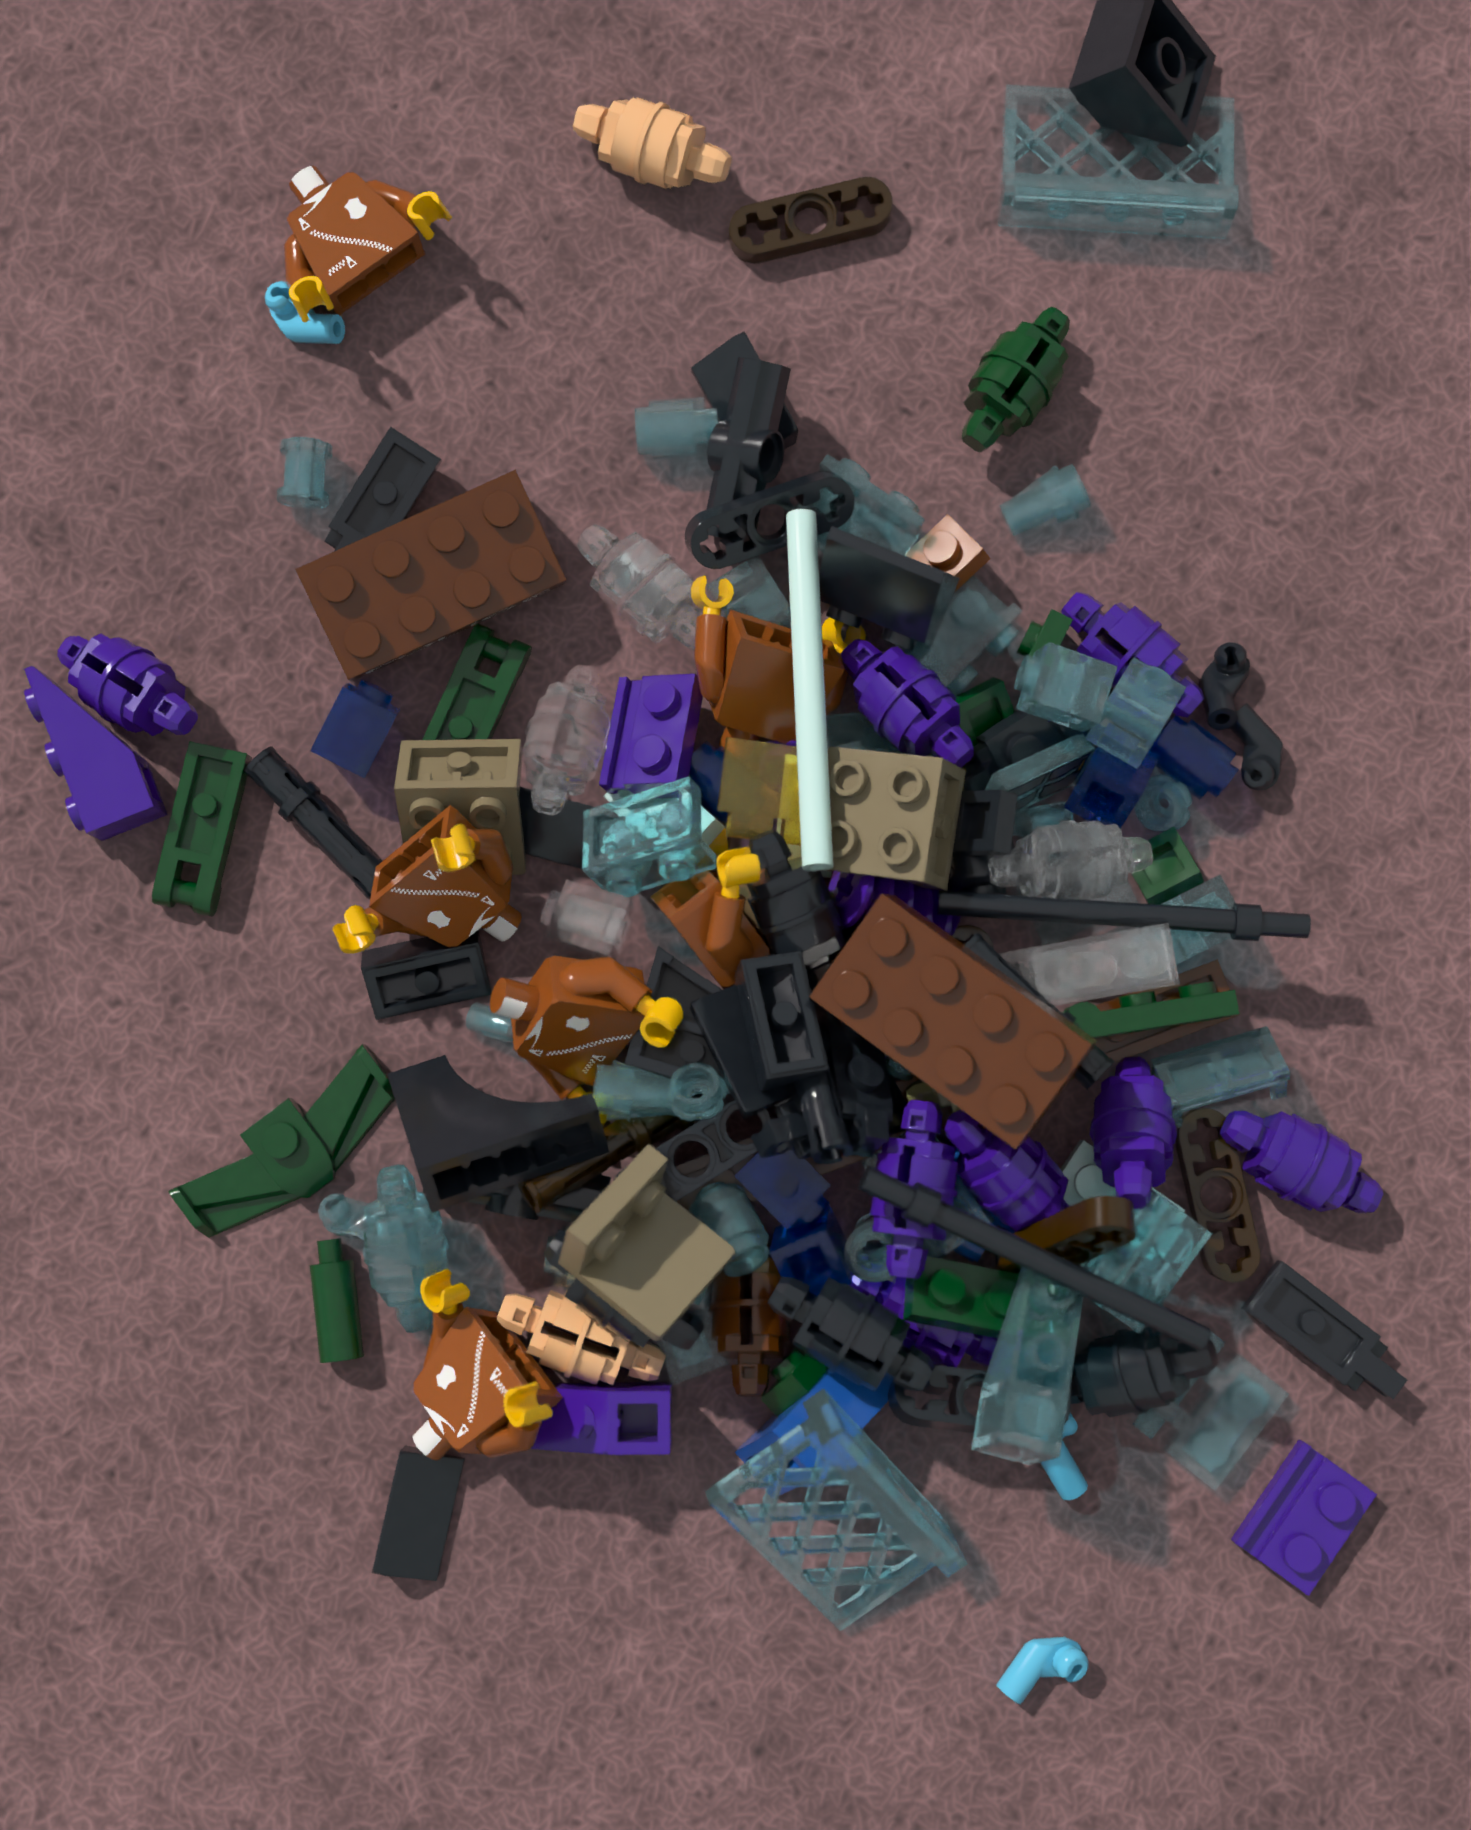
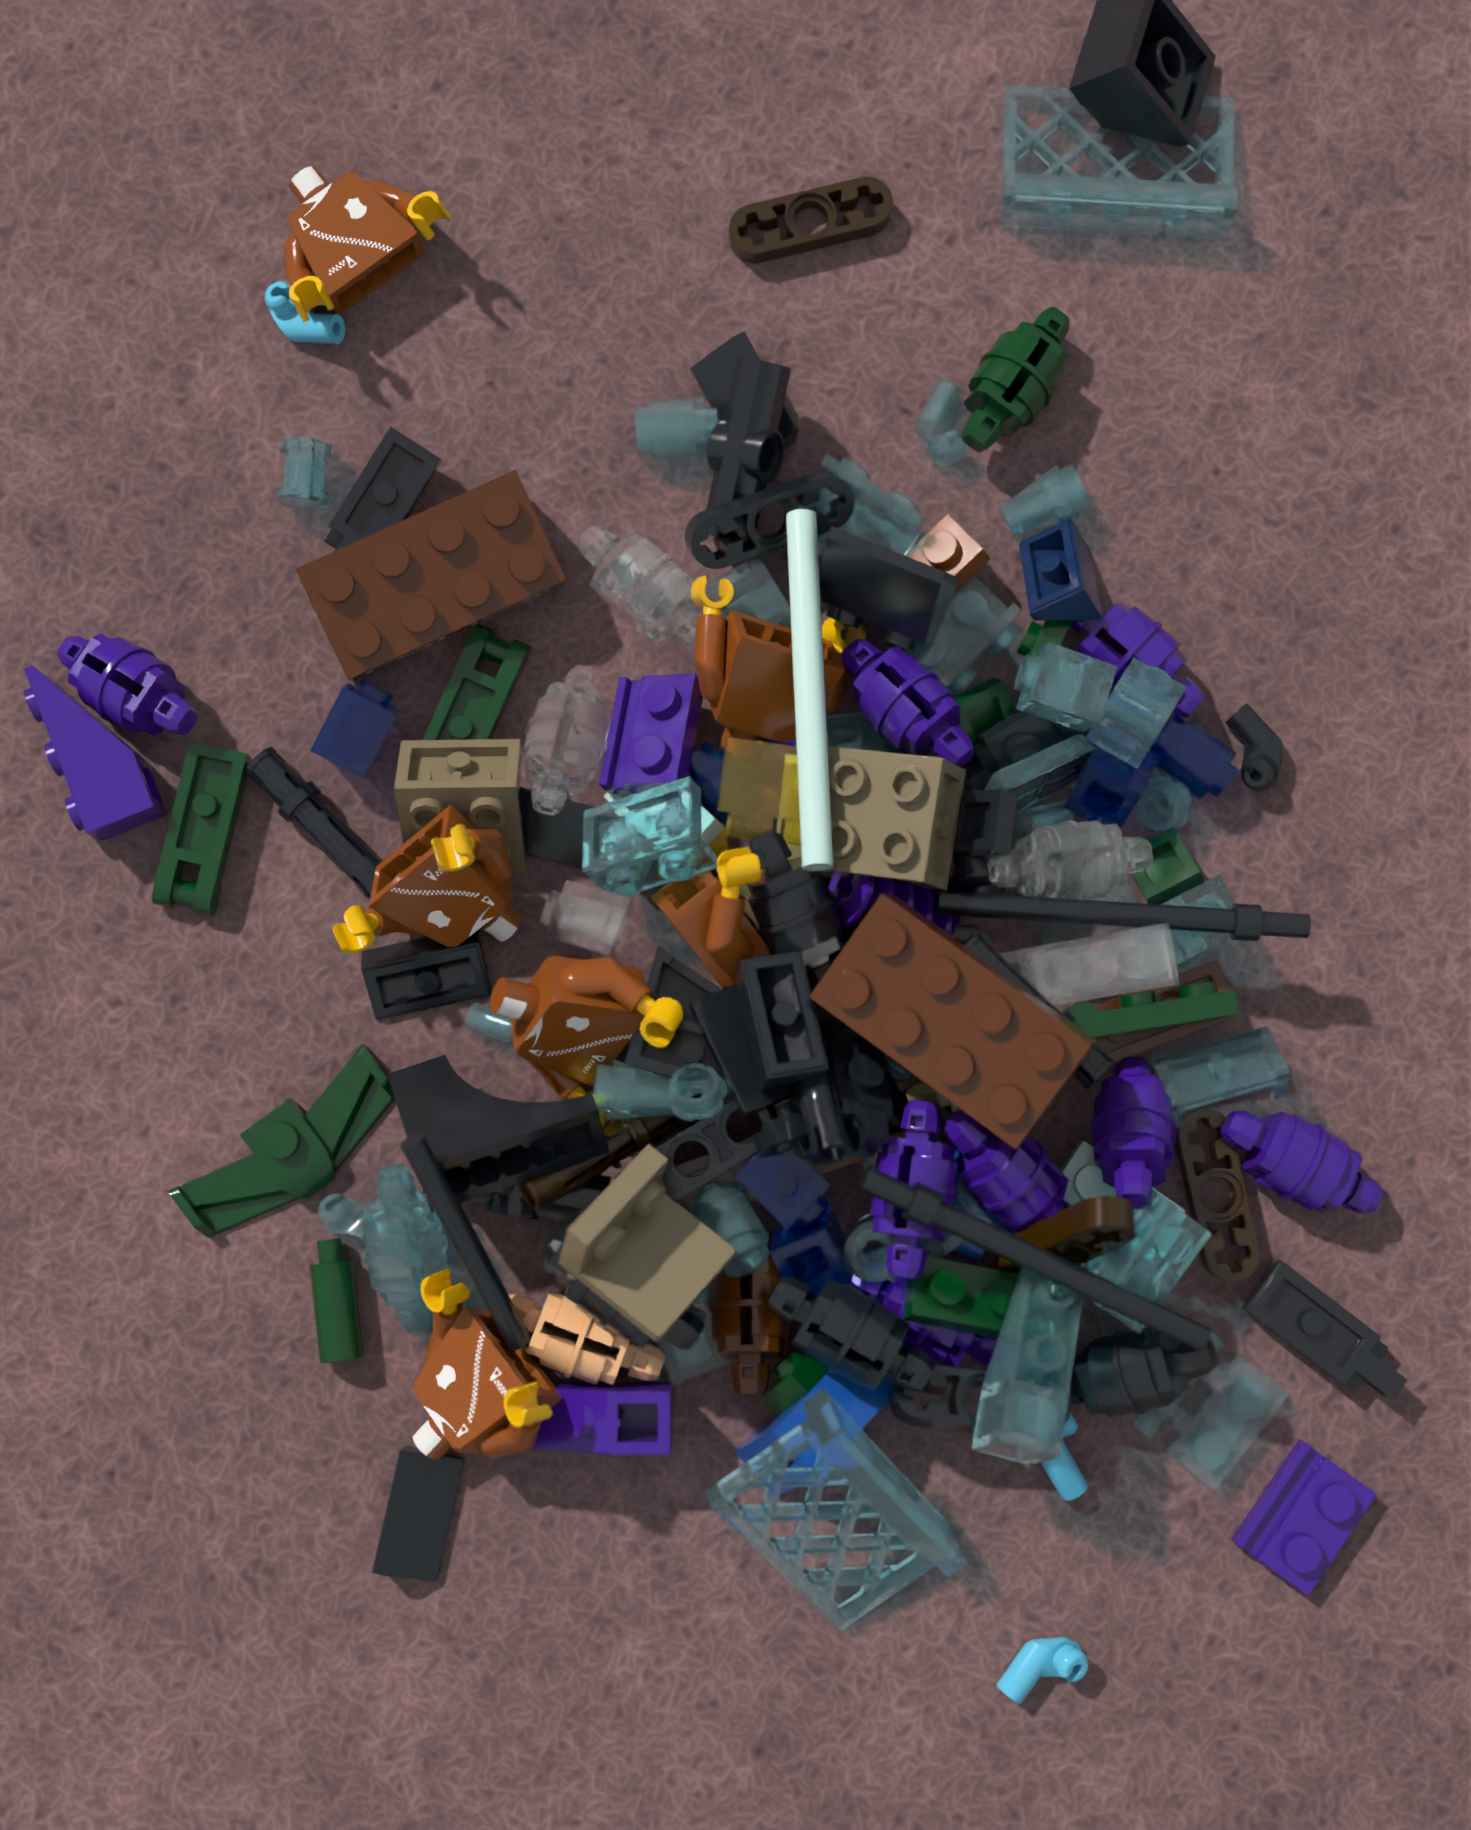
(465, 1241): none -> black bar
(652, 143): light nougat piece -> none
(935, 427): none -> clear light blue arm
(1059, 575): none -> dark blue slope
(1222, 682): black arm -> none

